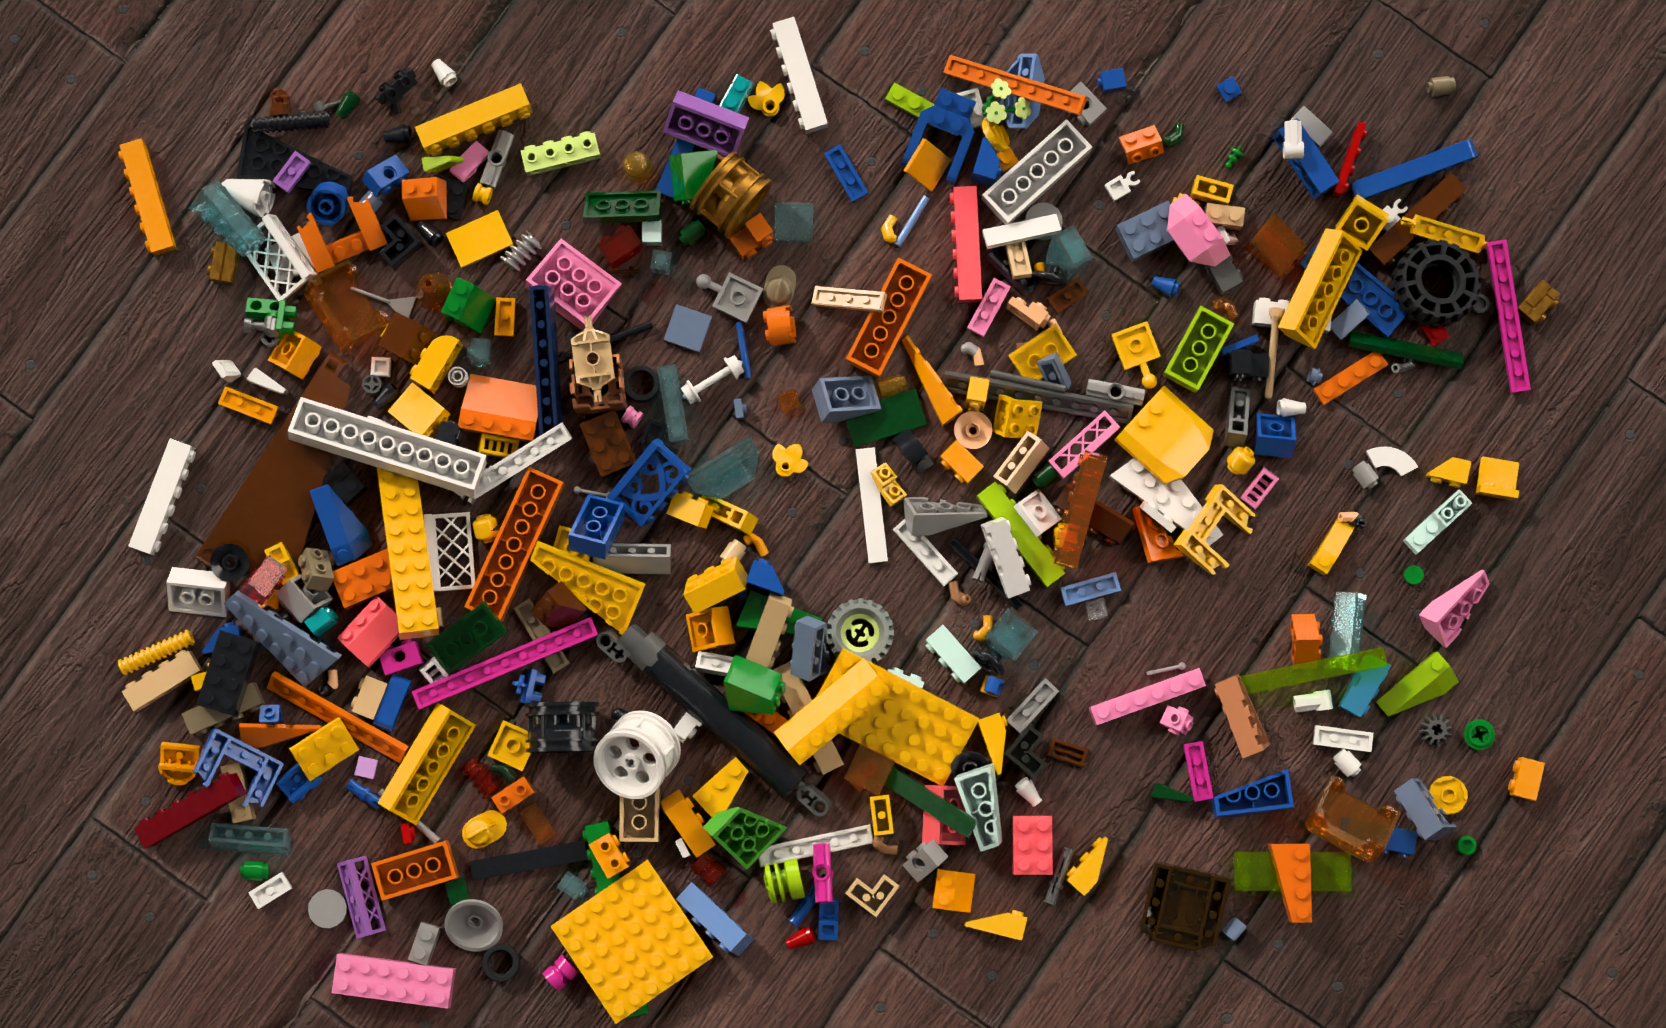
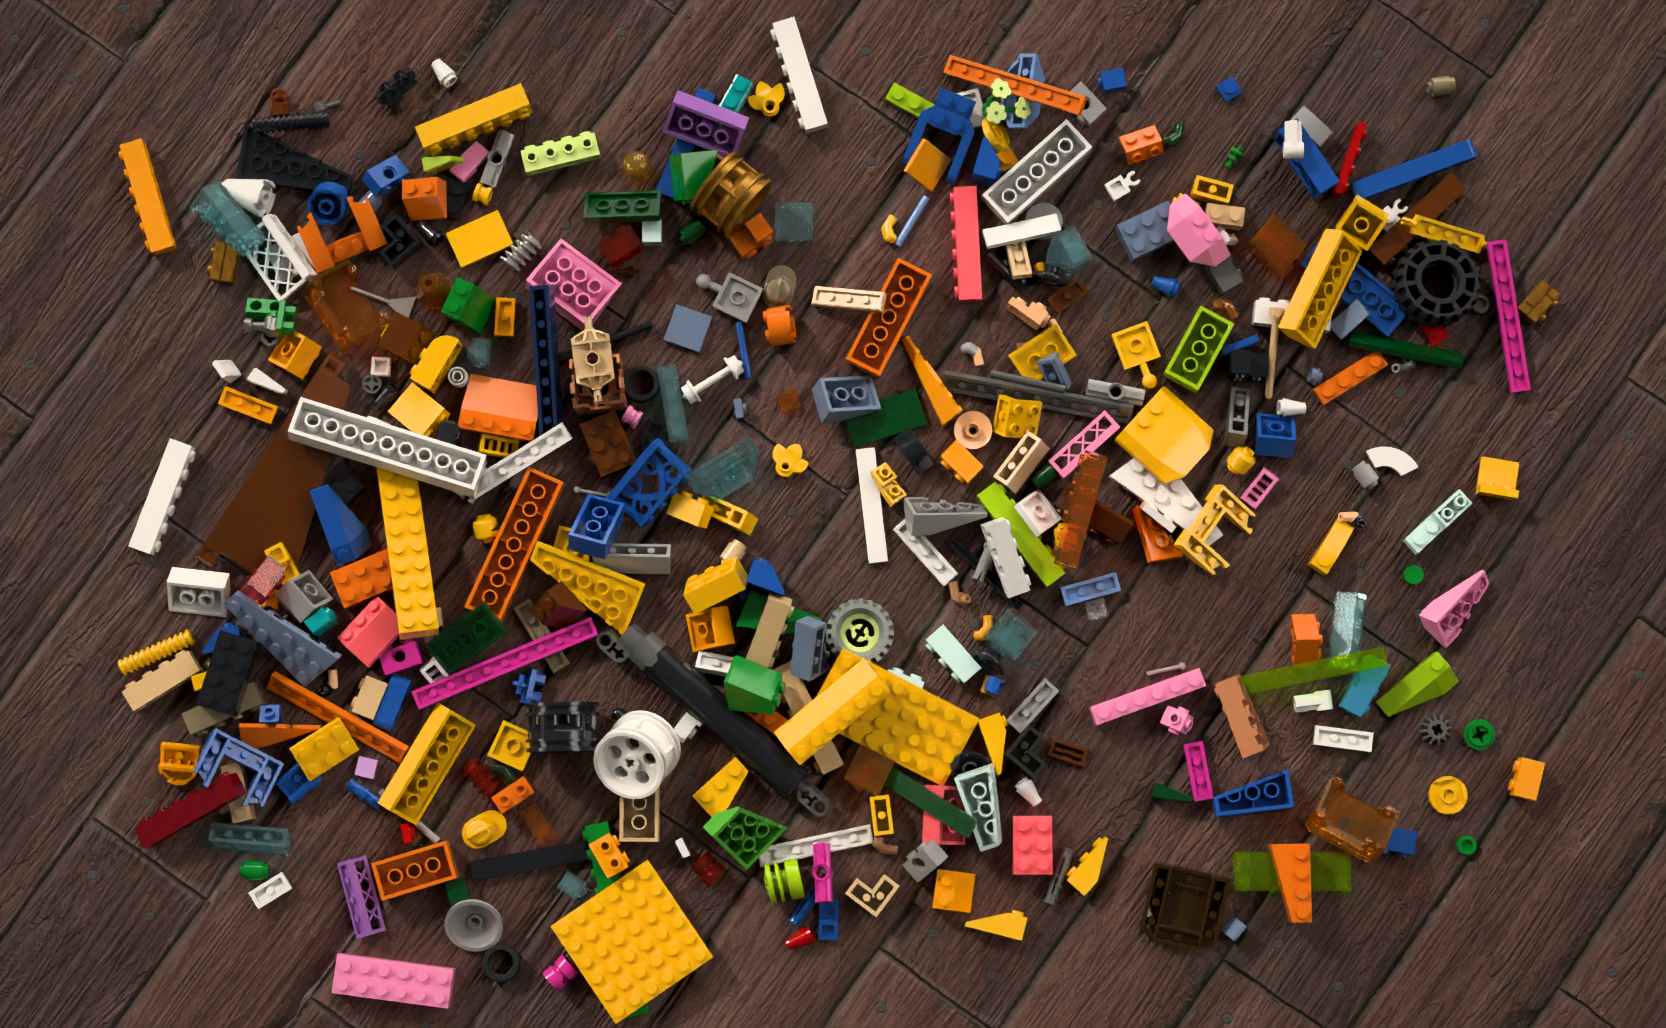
(227, 571): black dish -> none
(292, 172): medium lavender plate -> none
(316, 569): dark tan brick -> none
(327, 908): light grey tile -> none
(348, 103): dark green cone -> none
(400, 134): black cone -> none
(424, 943): light grey brick -> none
(431, 538): white fence -> none
(661, 262): clear light blue brick -> none
(687, 822): light orange wedge -> none
(714, 920): medium blue wedge -> none
(758, 542): light orange arm -> none
(846, 173): blue plate -> none
(892, 385): clear yellow brick -> none
(976, 394): yellow slope -> none
(988, 307): bright pink plate -> none
(1347, 763): white brick -> none
(1422, 810): sand blue wedge -> none
(1453, 471): yellow slope -> none

